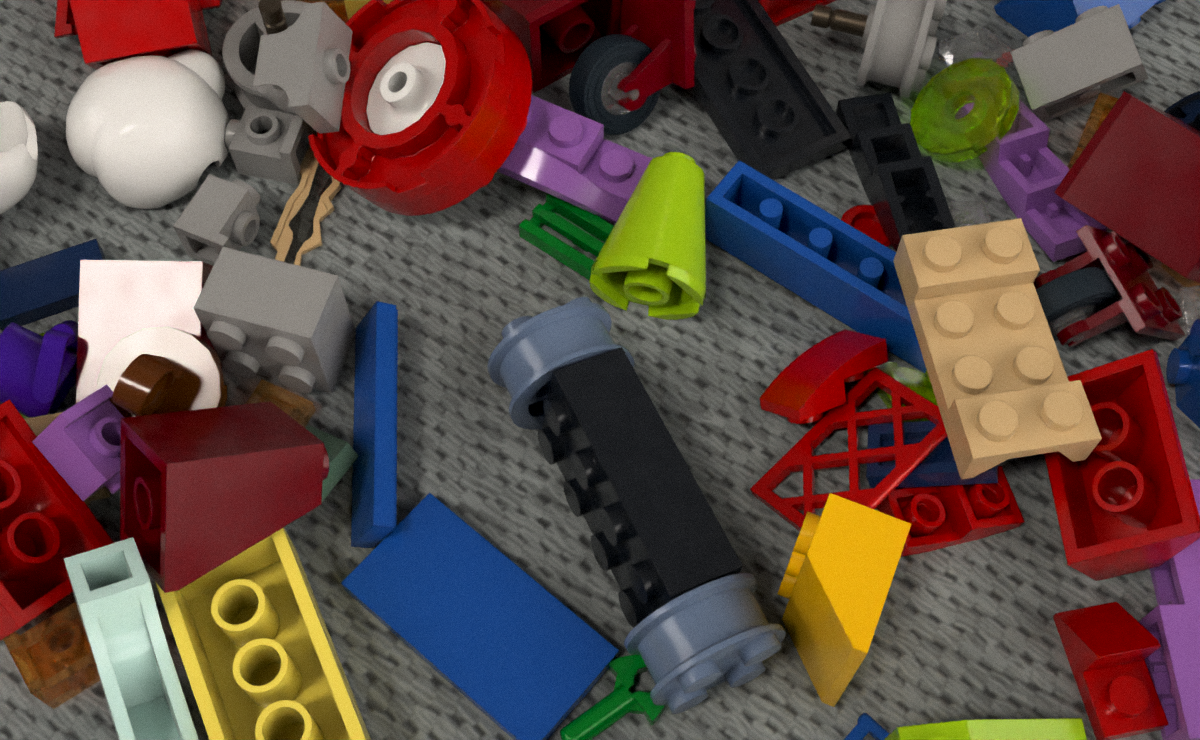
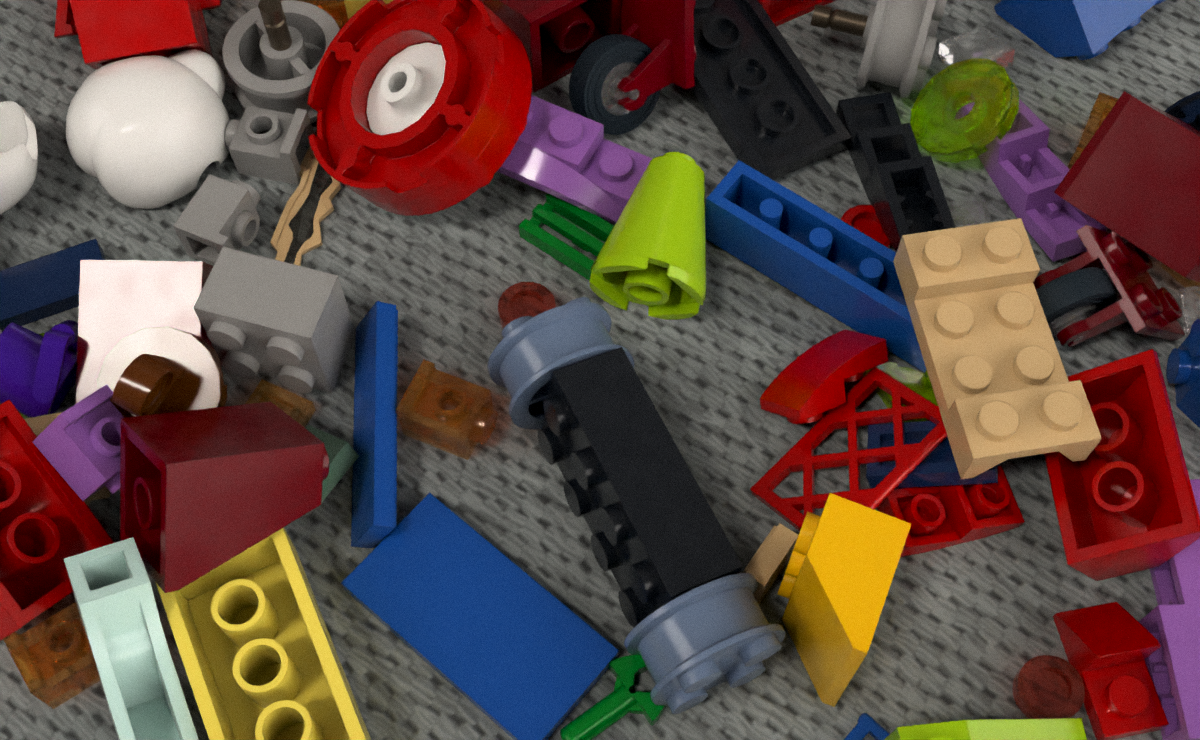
(307, 67): light grey brick -> none
(451, 430): none -> clear orange brick
(524, 300): none -> clear red tile
(771, 558): none -> tan tile
(1048, 688): none -> clear red tile
(1078, 62): light grey brick -> none

